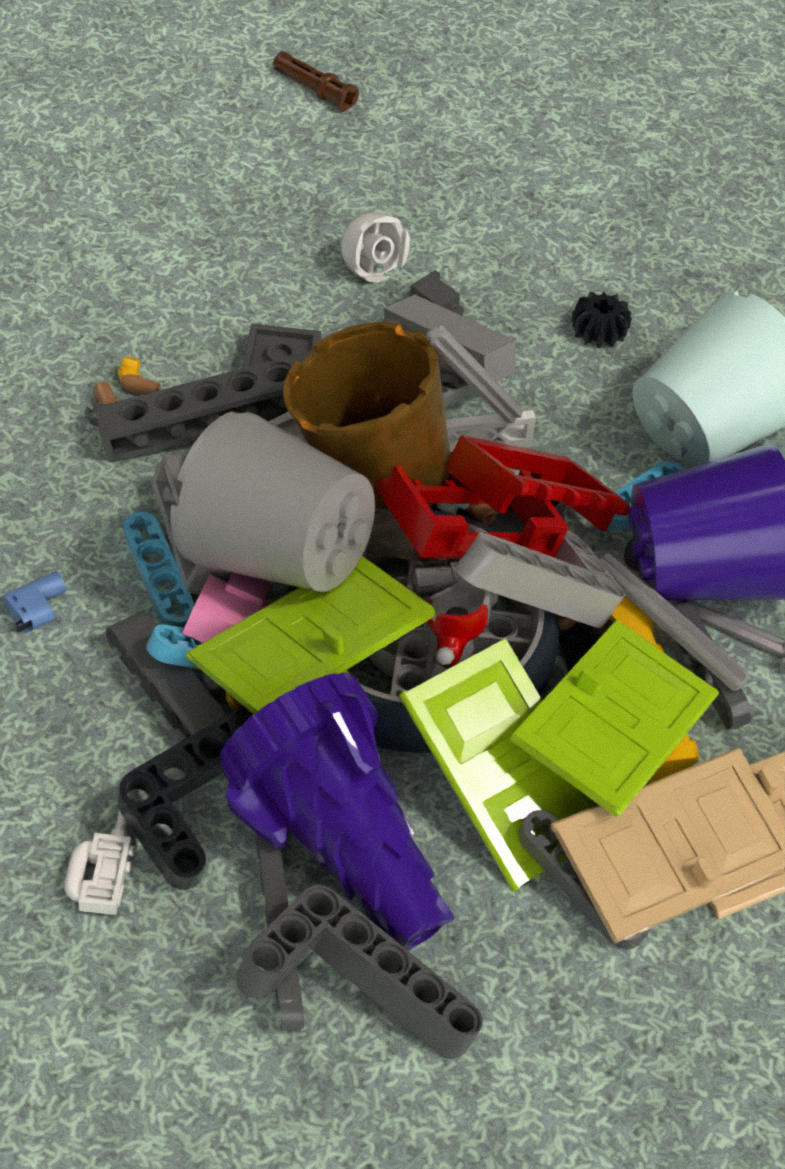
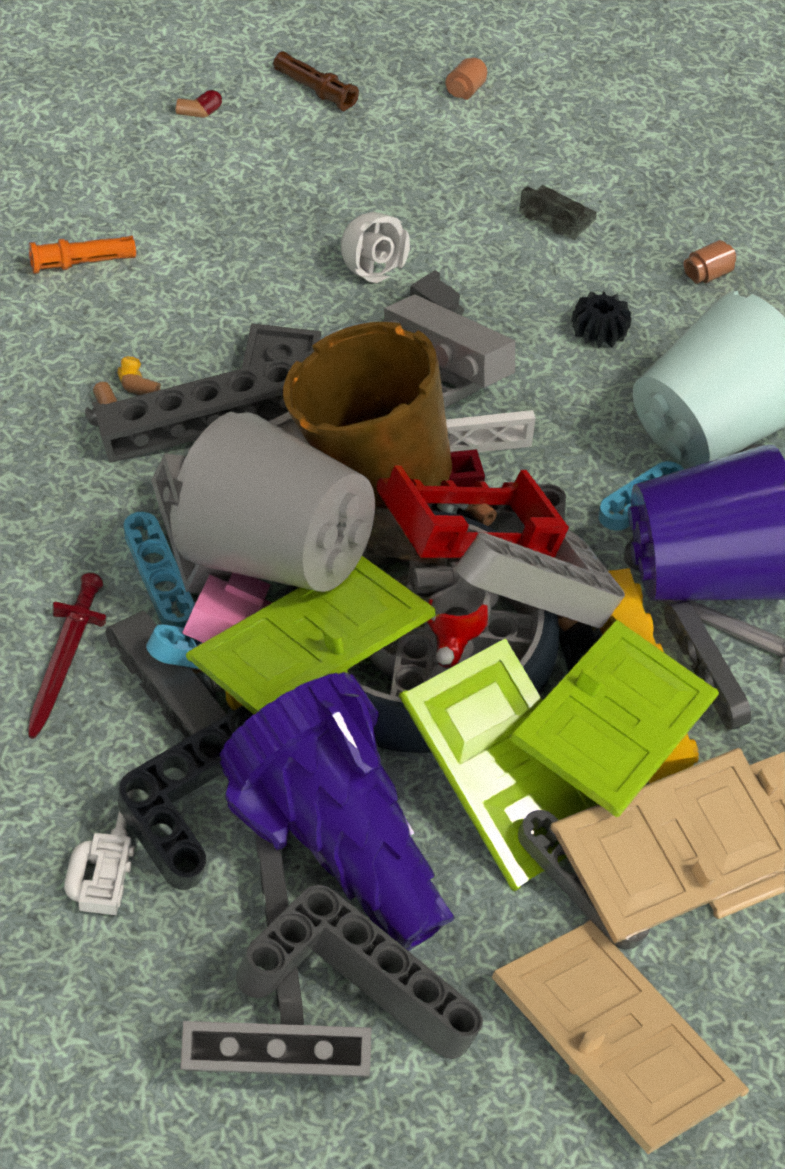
(30, 604): medium blue piece -> none
(65, 254): none -> orange pin
(76, 620): none -> dark red sword
(201, 106): none -> arm
(276, 1049): none -> light grey brick
(466, 78): none -> nougat brick
(474, 373): light grey axle -> none
(485, 471): red hinge -> none
(556, 211): none -> clear smoke bracket
(619, 1035): none -> tan door
(676, 624): light grey axle -> none
(710, 262): none -> nougat brick

